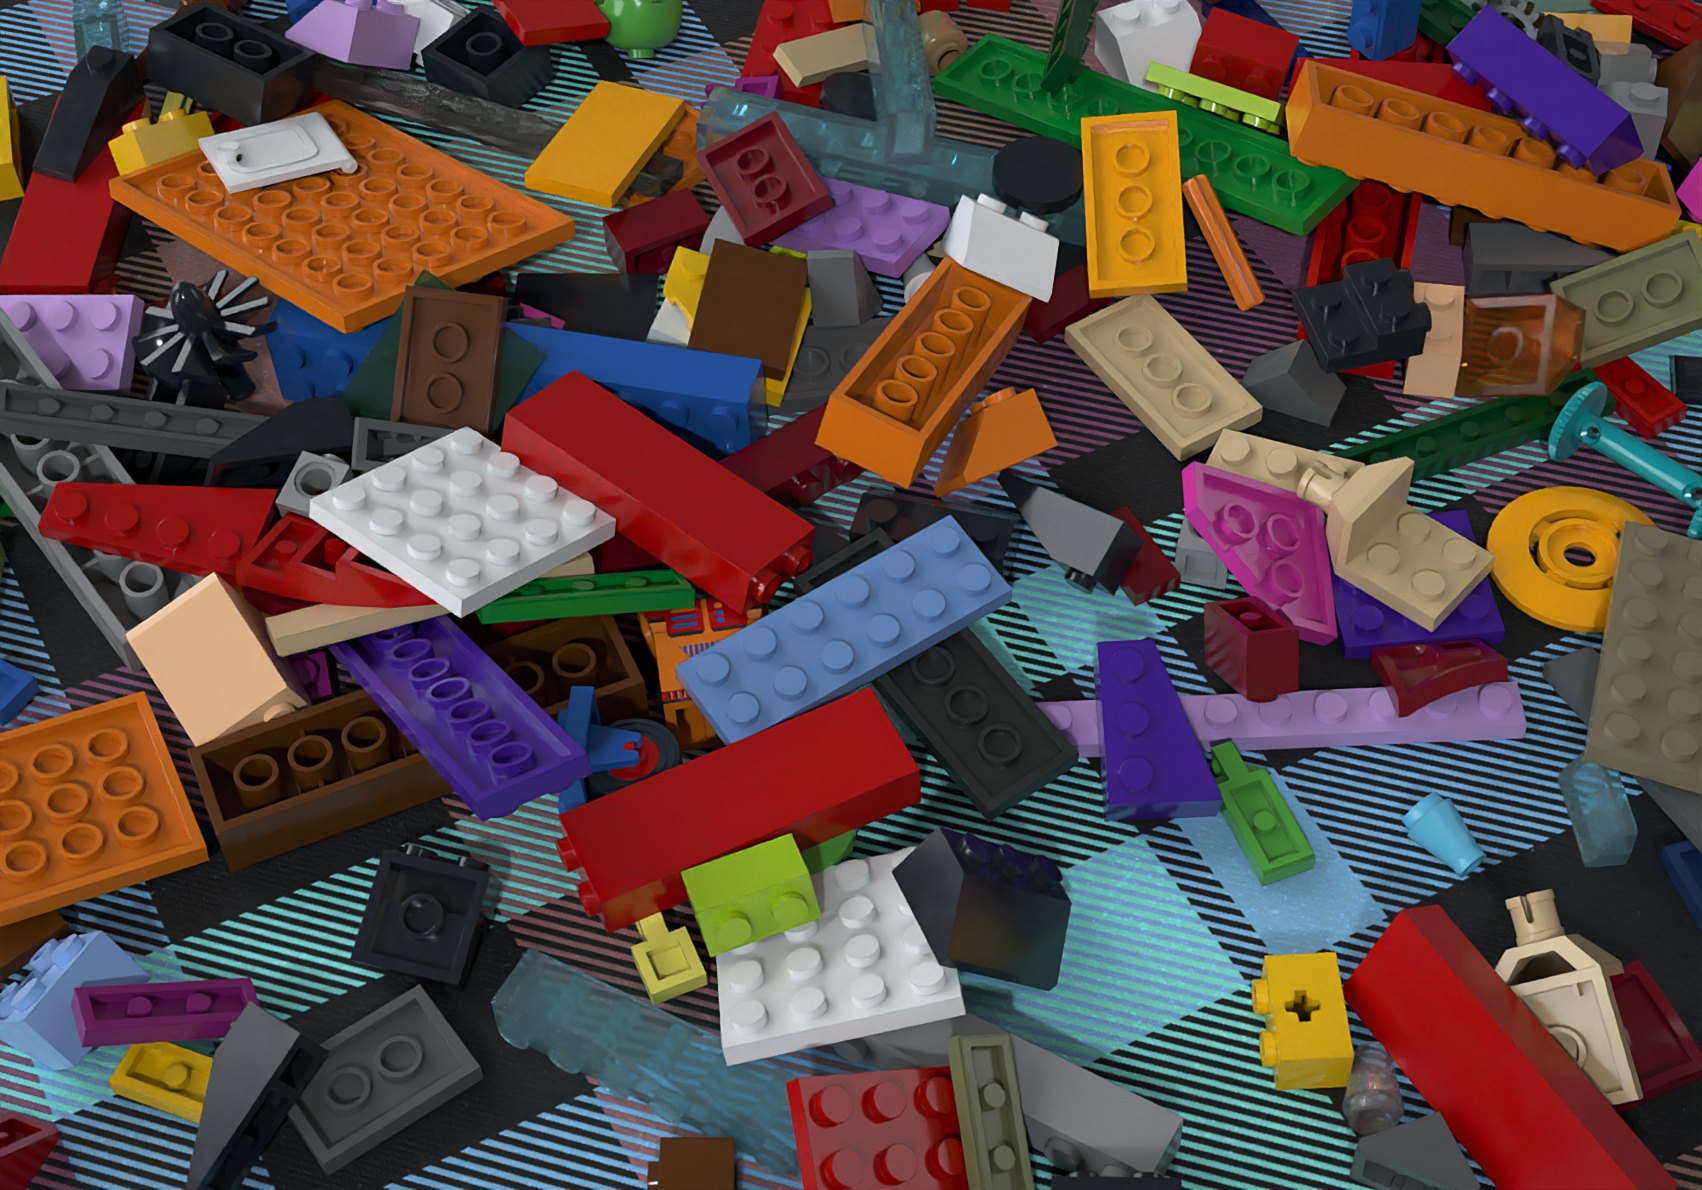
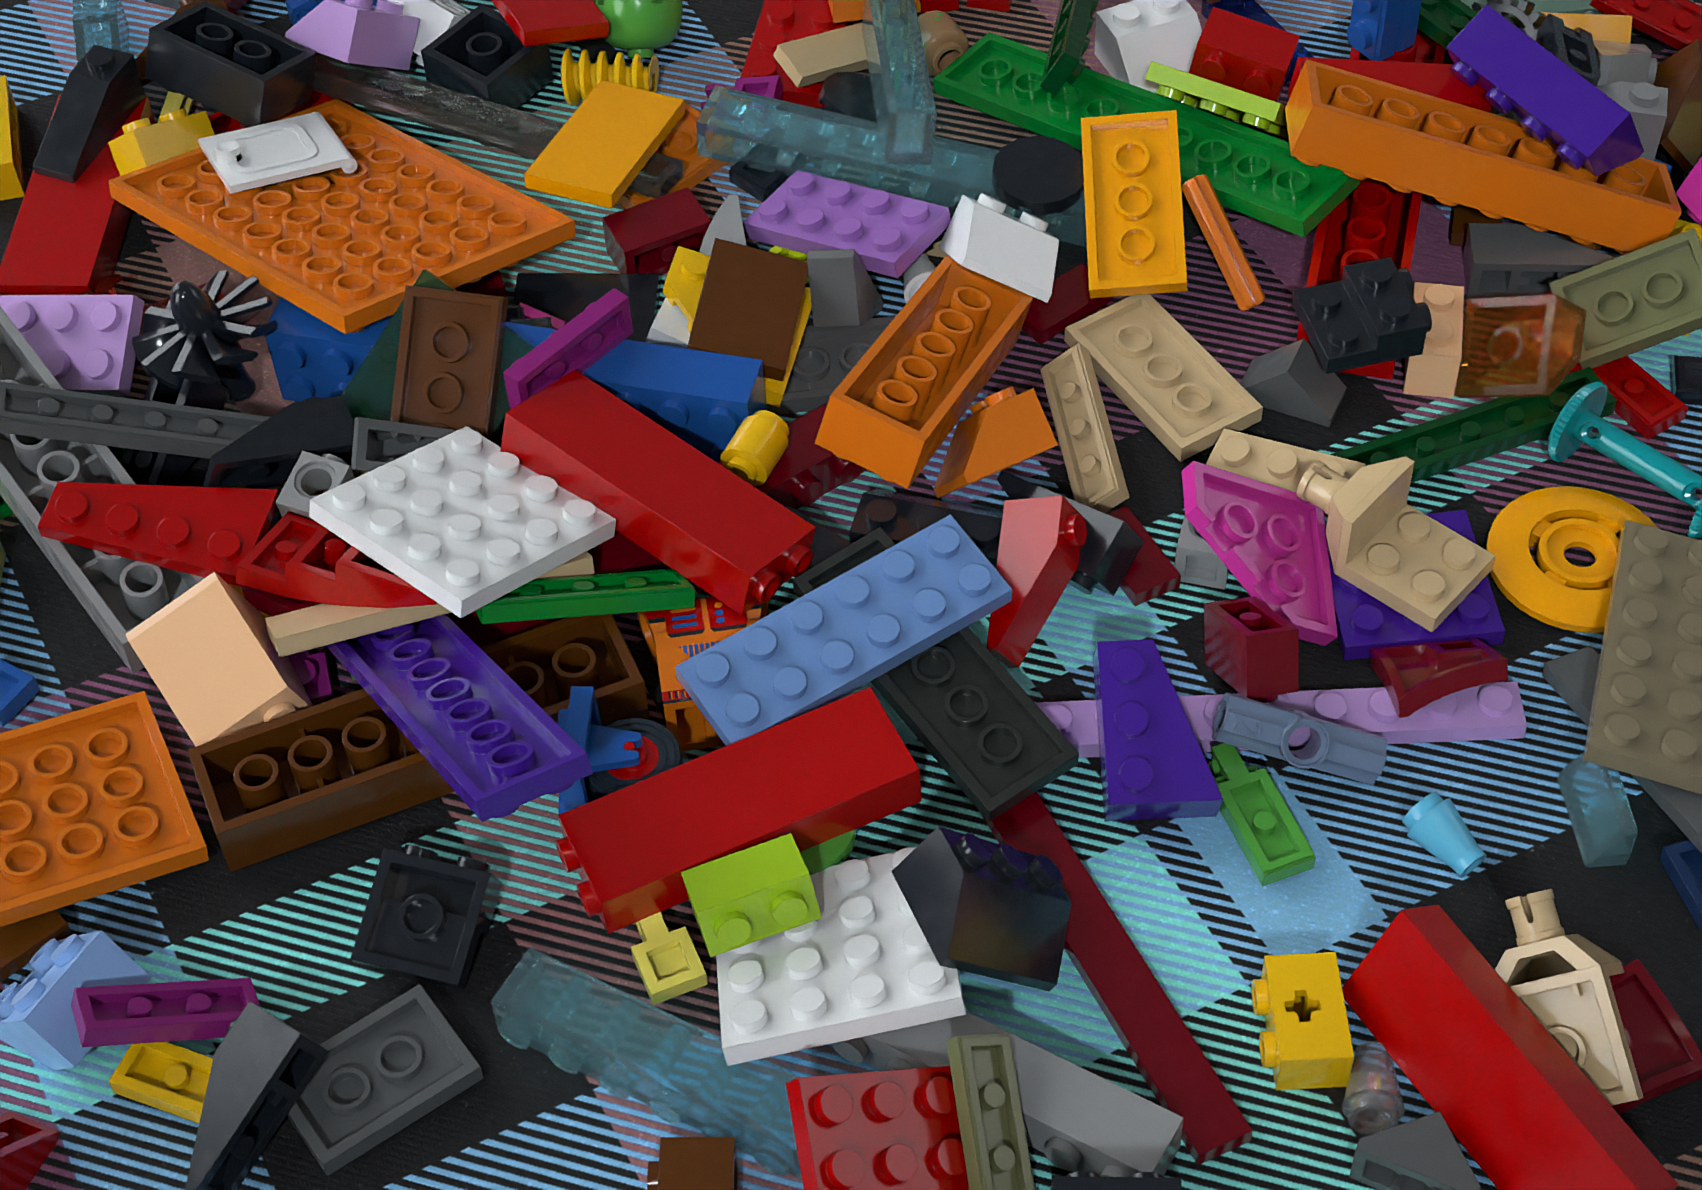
(571, 347): none -> magenta plate
(582, 76): none -> yellow piece
(756, 447): none -> yellow brick
(763, 180): dark red plate -> none
(1037, 560): none -> red slope
(1084, 430): none -> tan tile
(1130, 993): none -> dark red tile
(1330, 747): none -> sand blue piece

